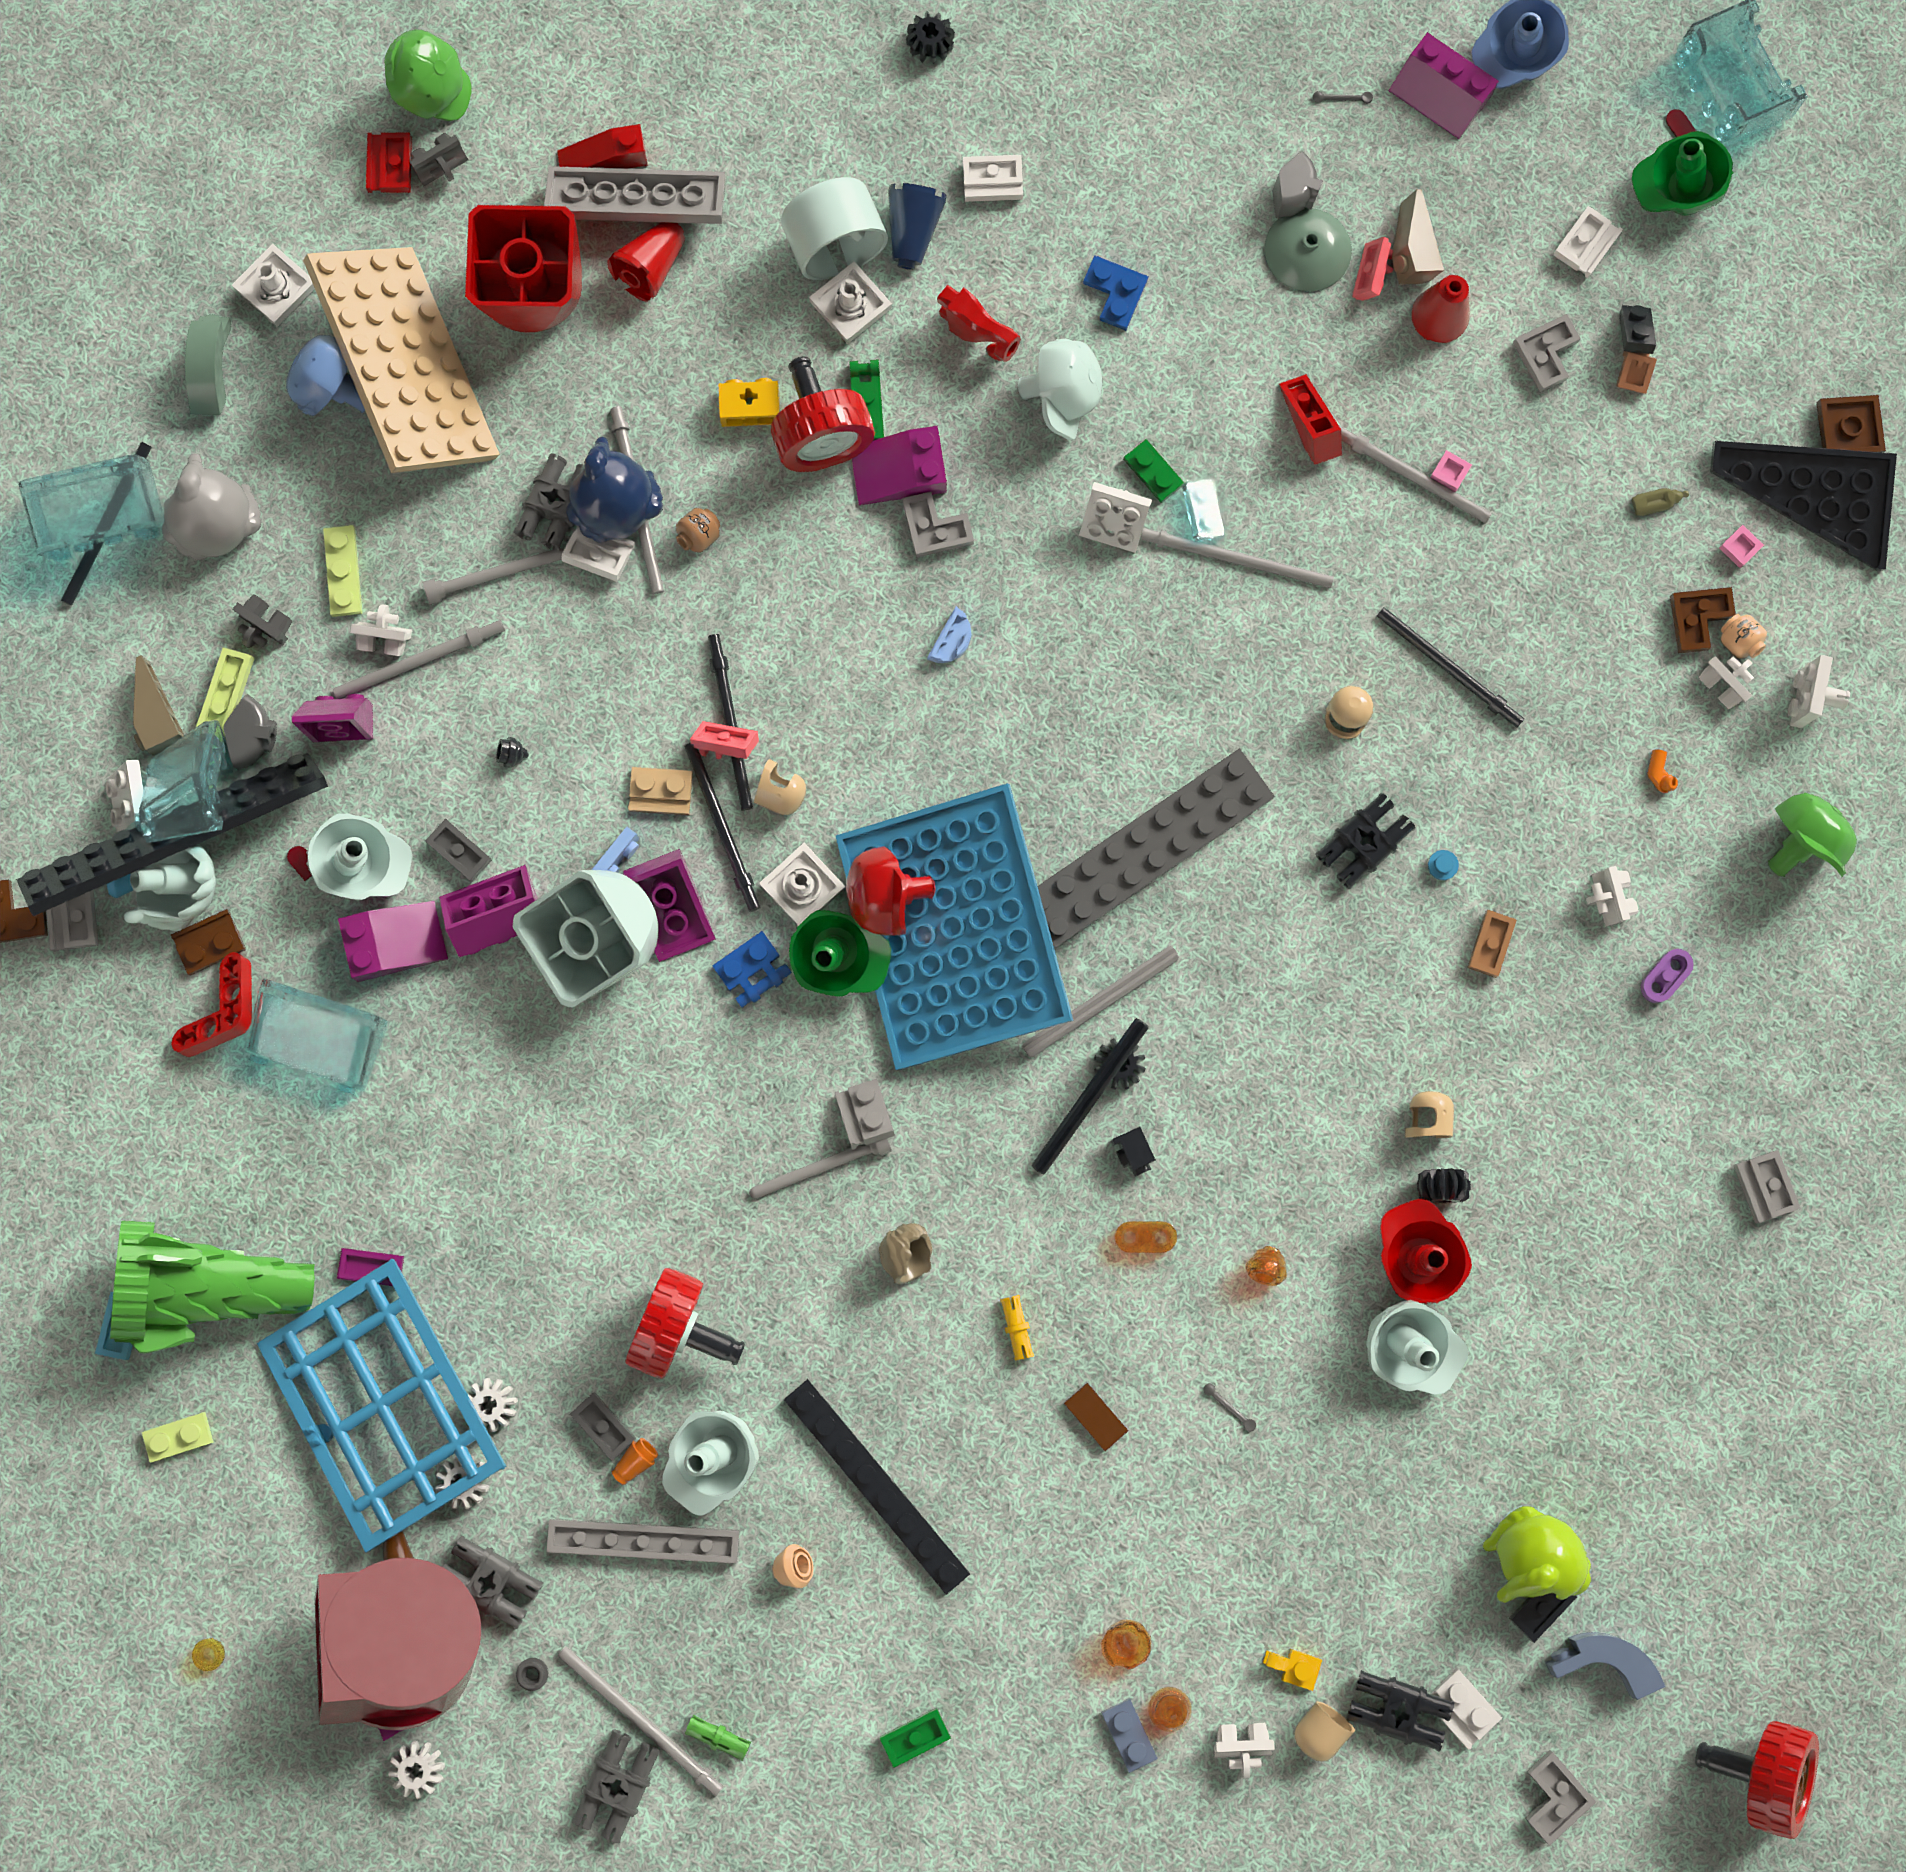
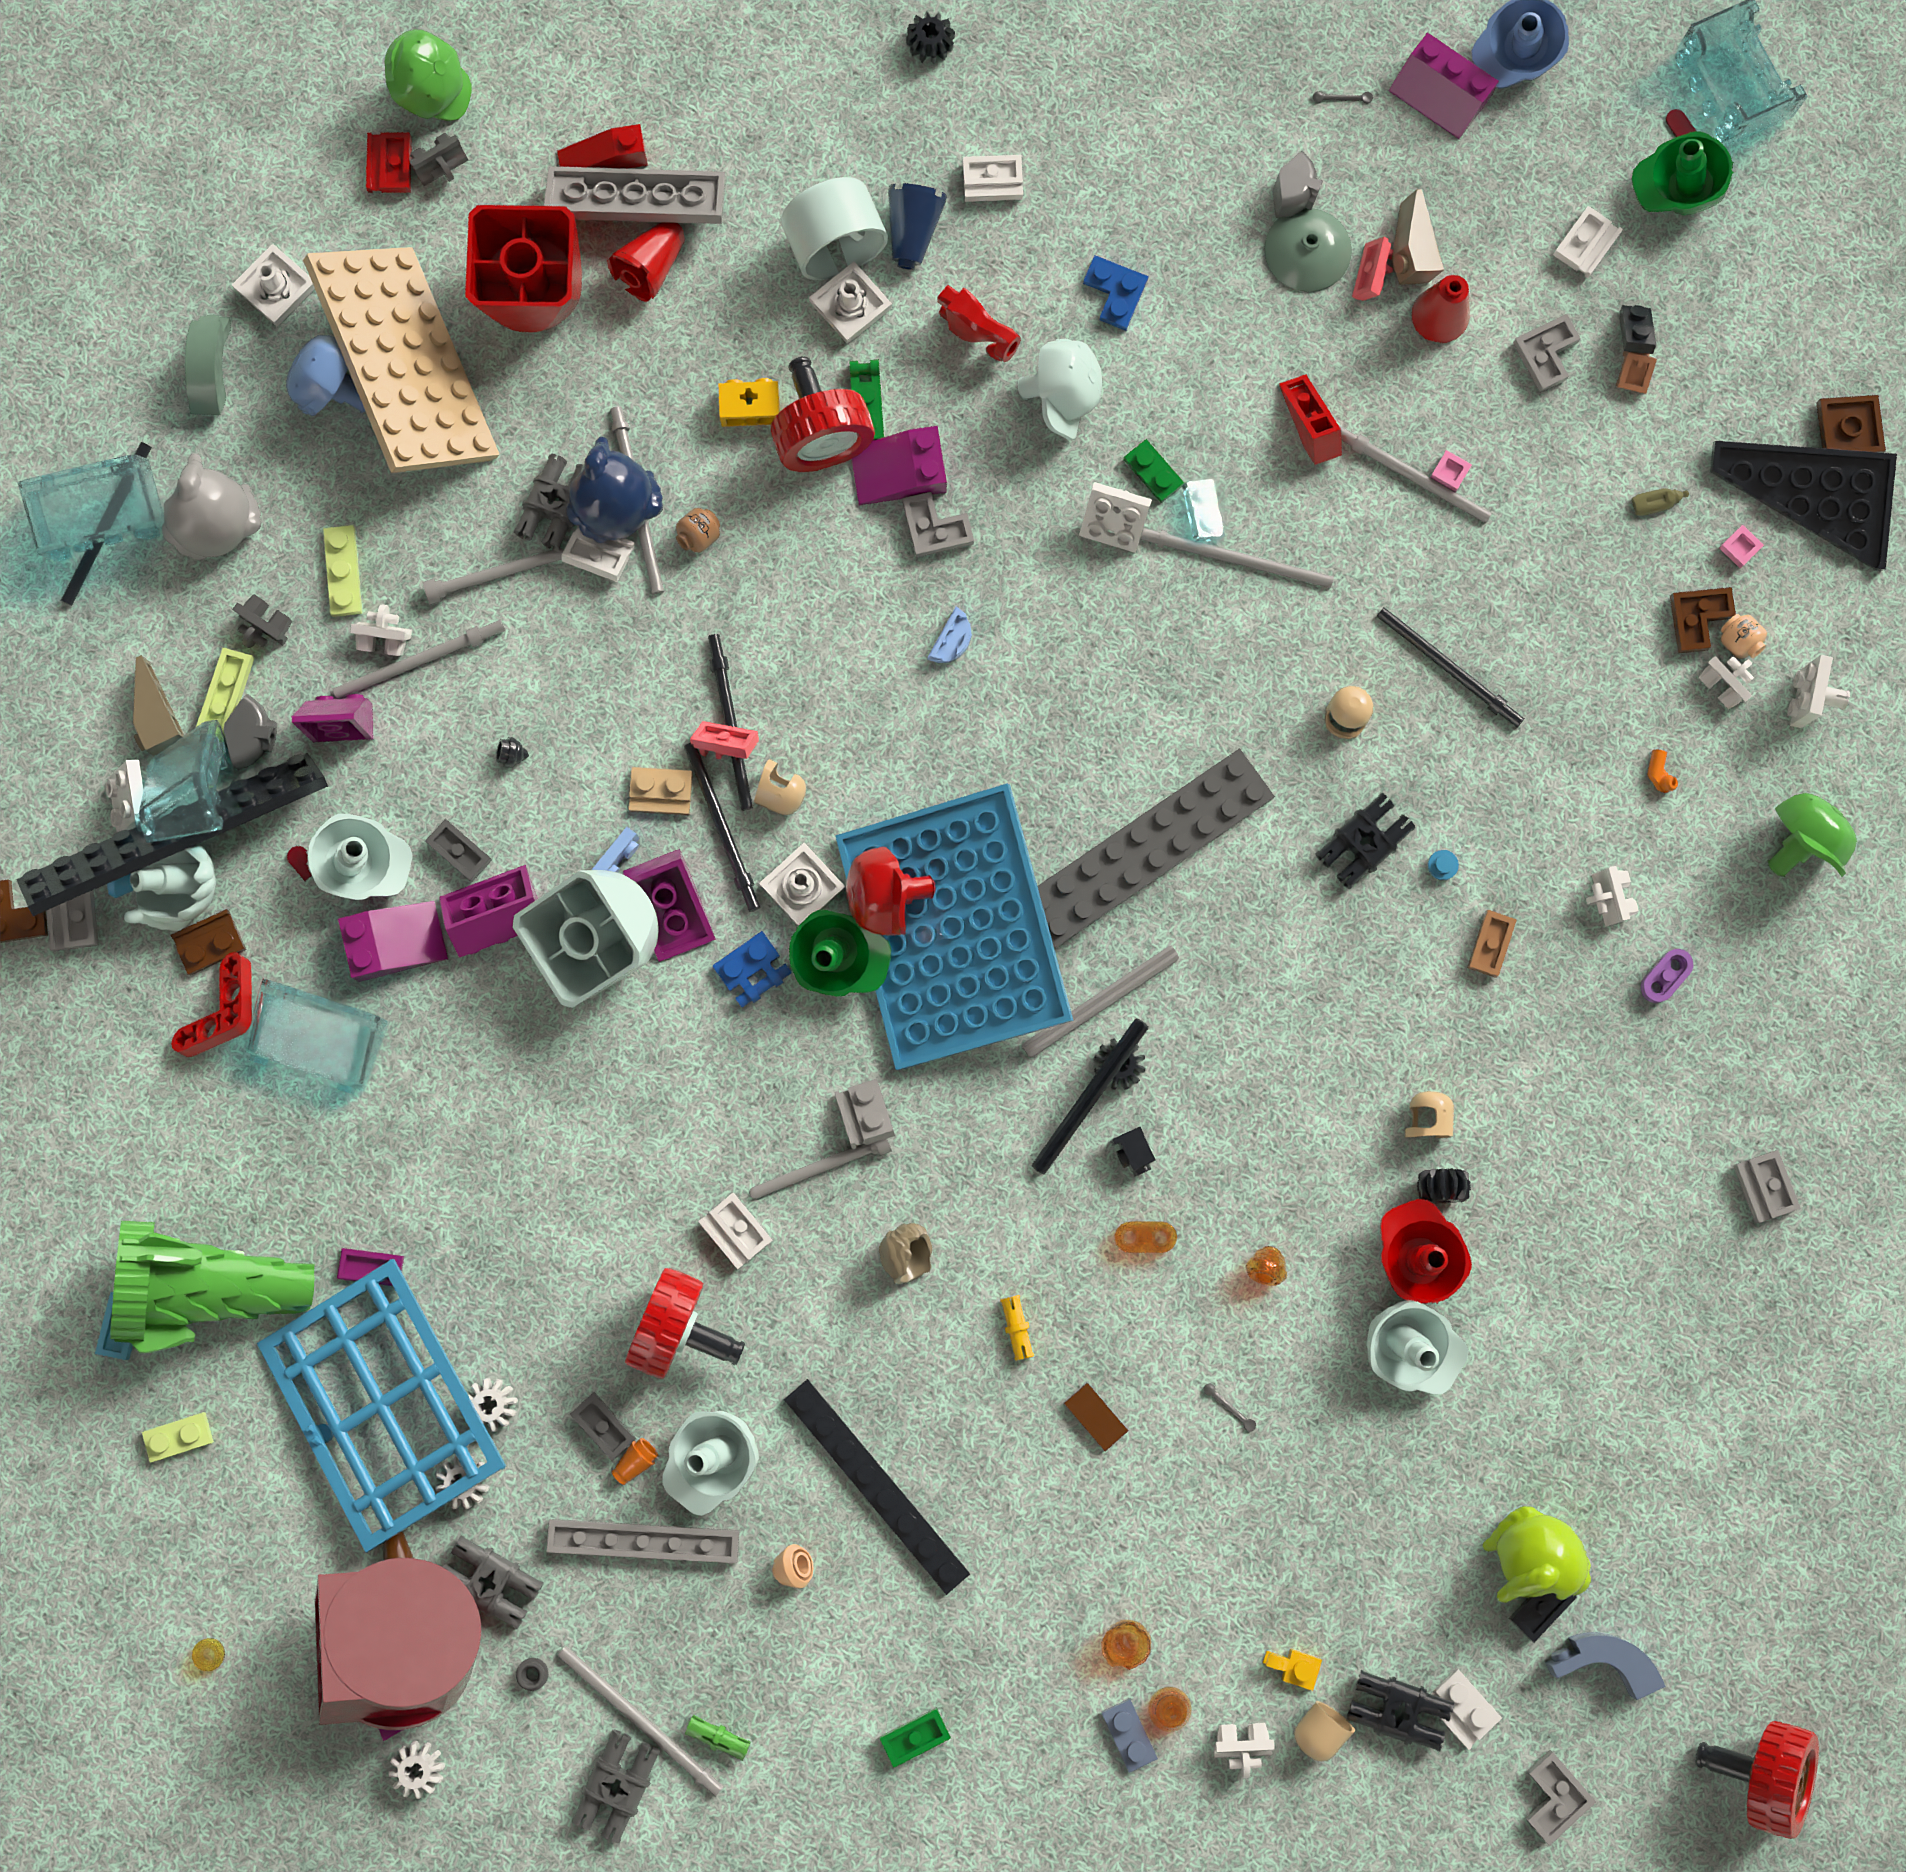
(735, 1231): none -> white plate

